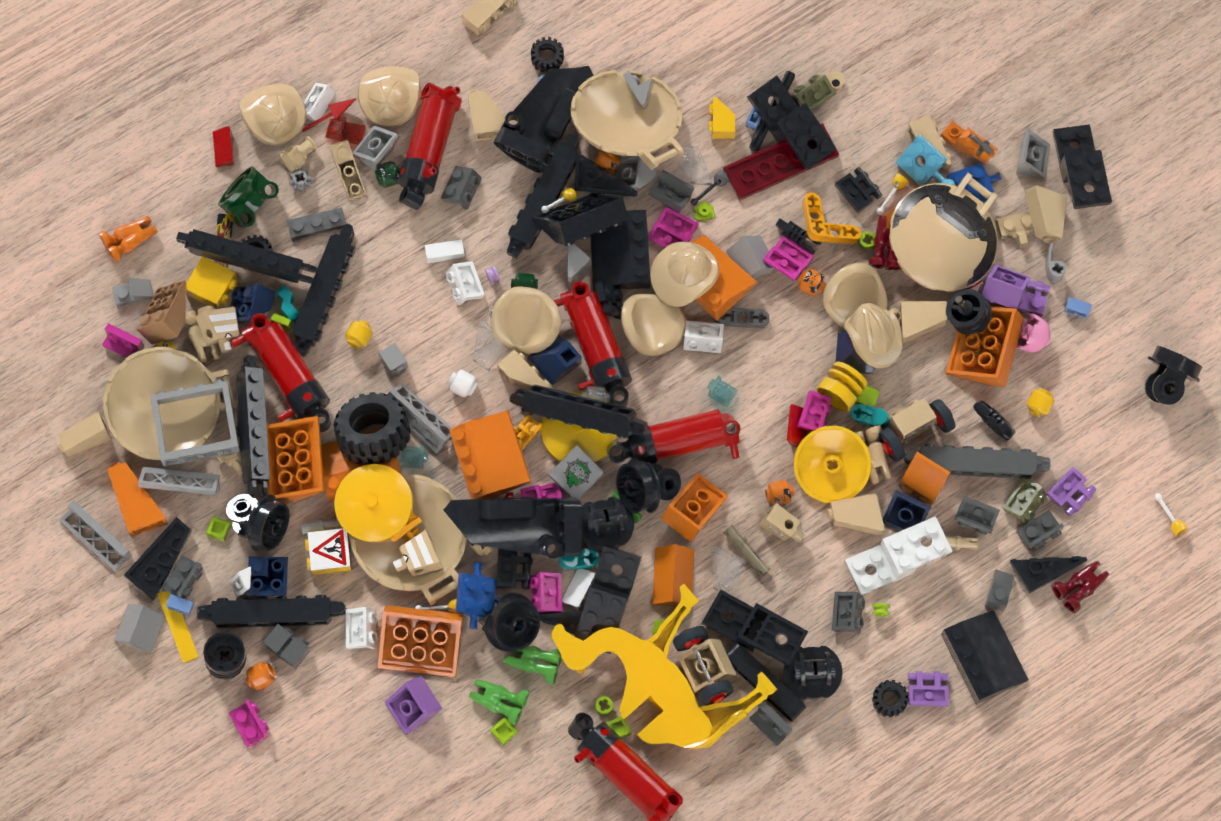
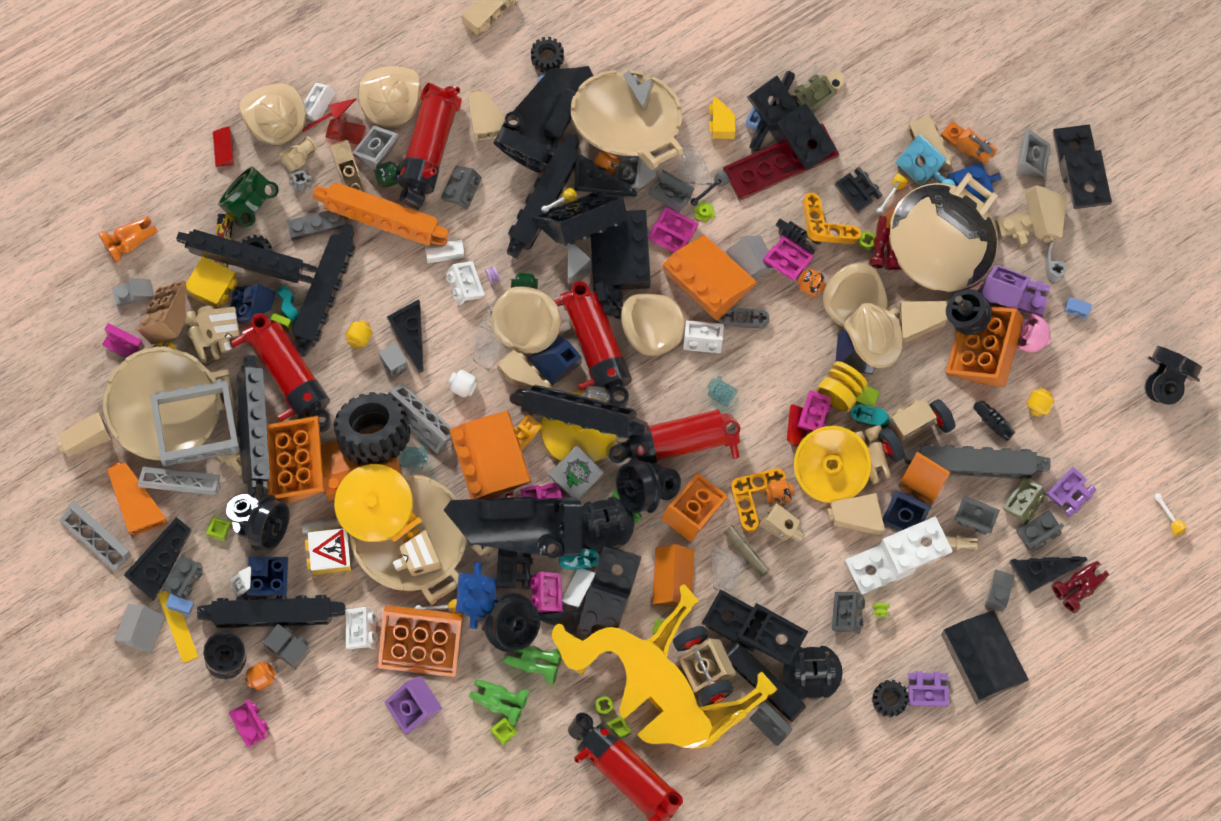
(381, 214): none -> orange hinge
(408, 329): none -> black wing
(683, 273): tan piece -> none
(745, 494): none -> light orange beam

